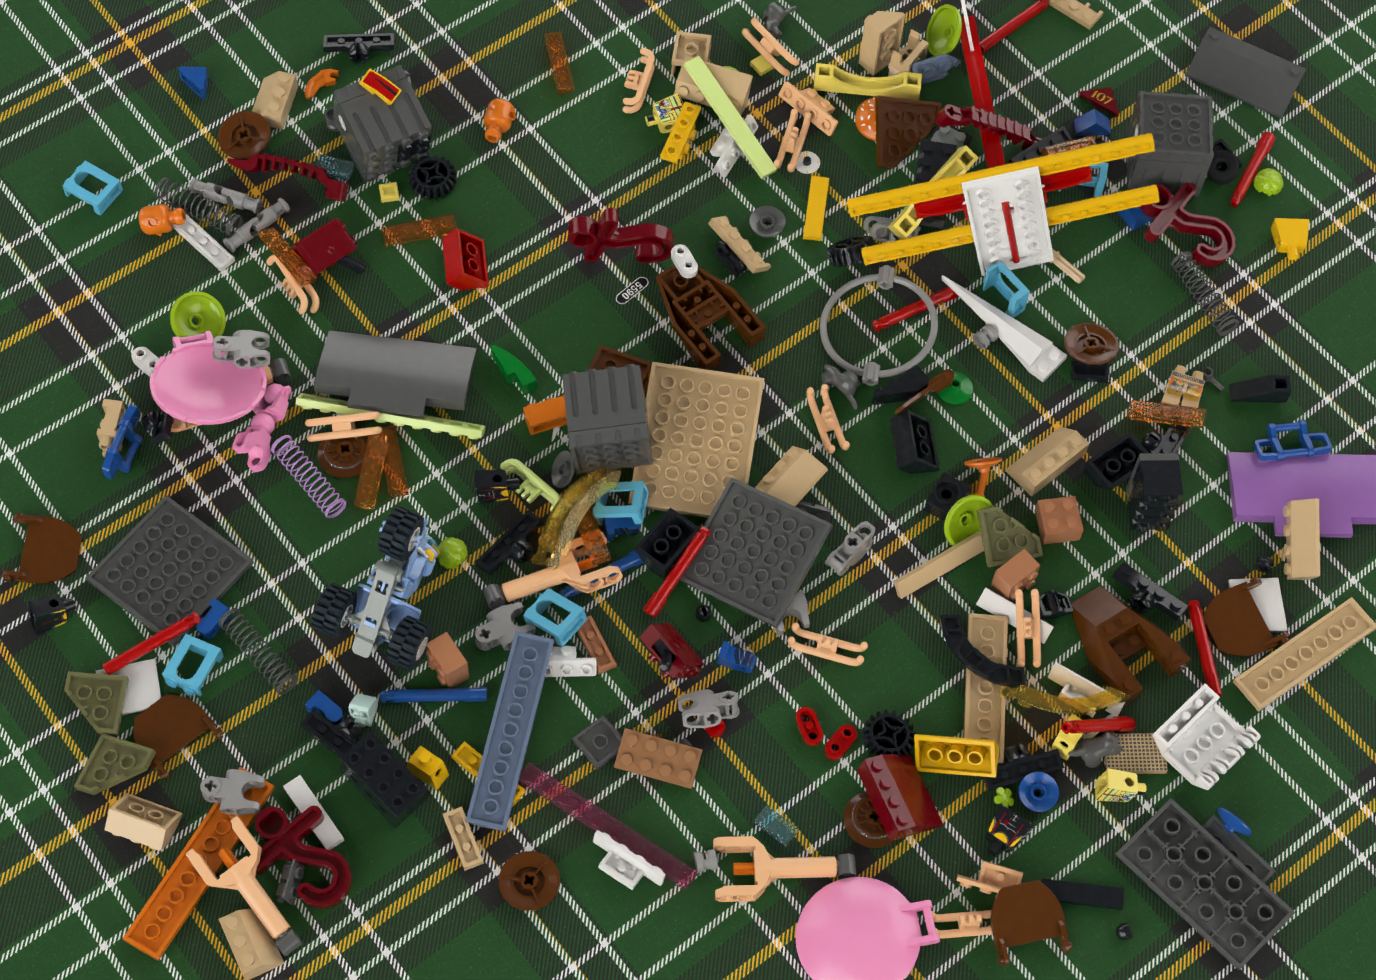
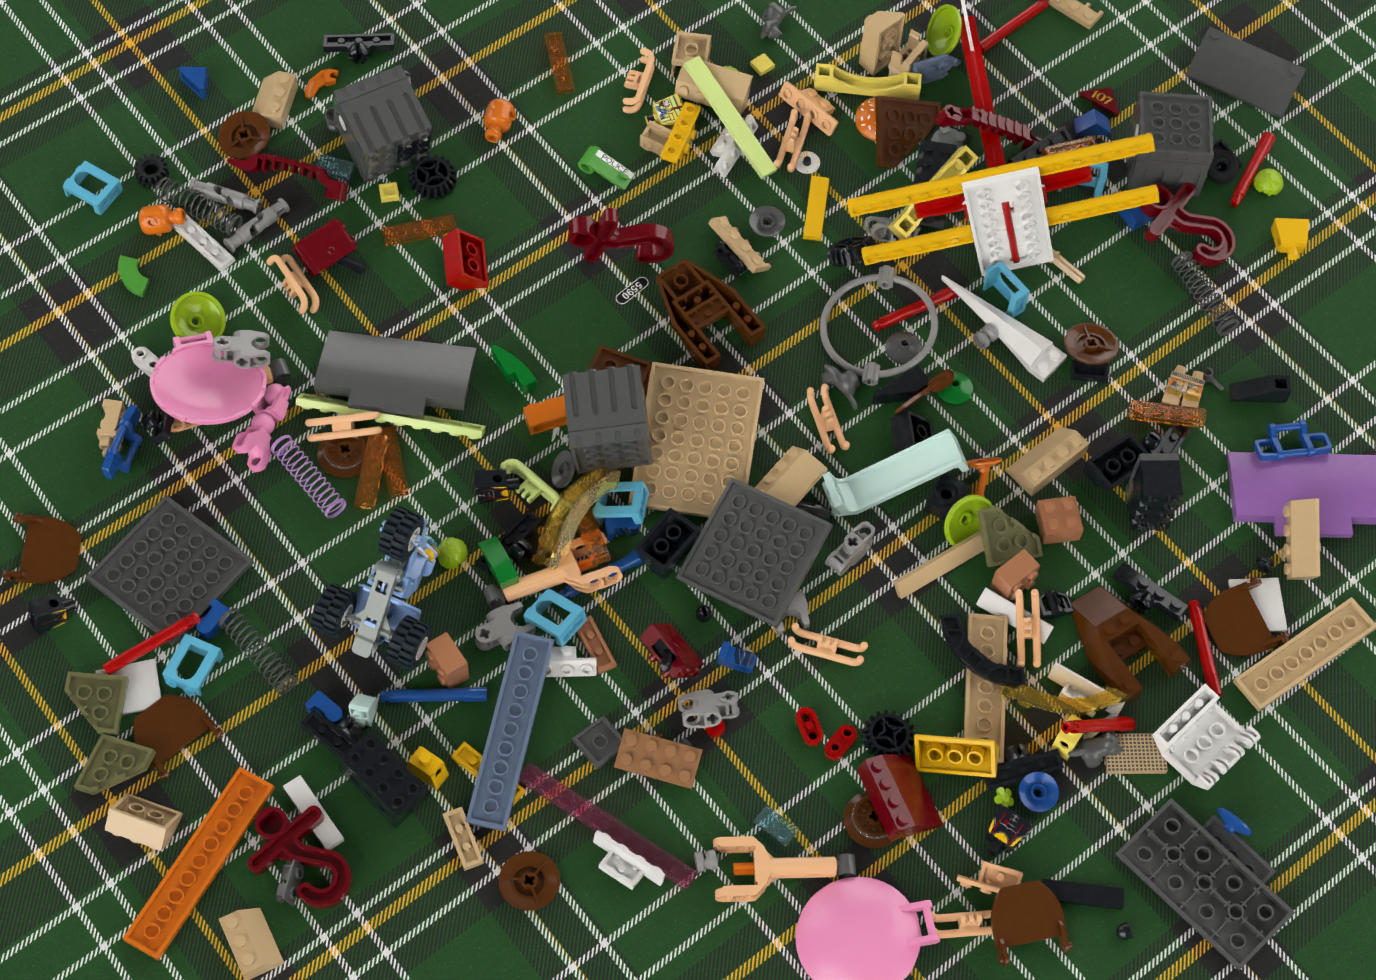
(131, 277): none -> bright green tile
(151, 162): none -> black tyre
(230, 791): light grey piece -> none
(242, 878): light nougat piece -> none
(287, 256): clear orange plate -> none
(379, 85): slope -> none
(499, 562): none -> green slope
(598, 161): none -> bright green door
(654, 137): none -> tan hinge
(660, 597): red piece -> none
(683, 259): white plate -> none
(768, 46): light nougat piece -> none
(894, 474): none -> light aqua panel
(900, 353): none -> dark grey dish
(1118, 786): light yellow torso -> none

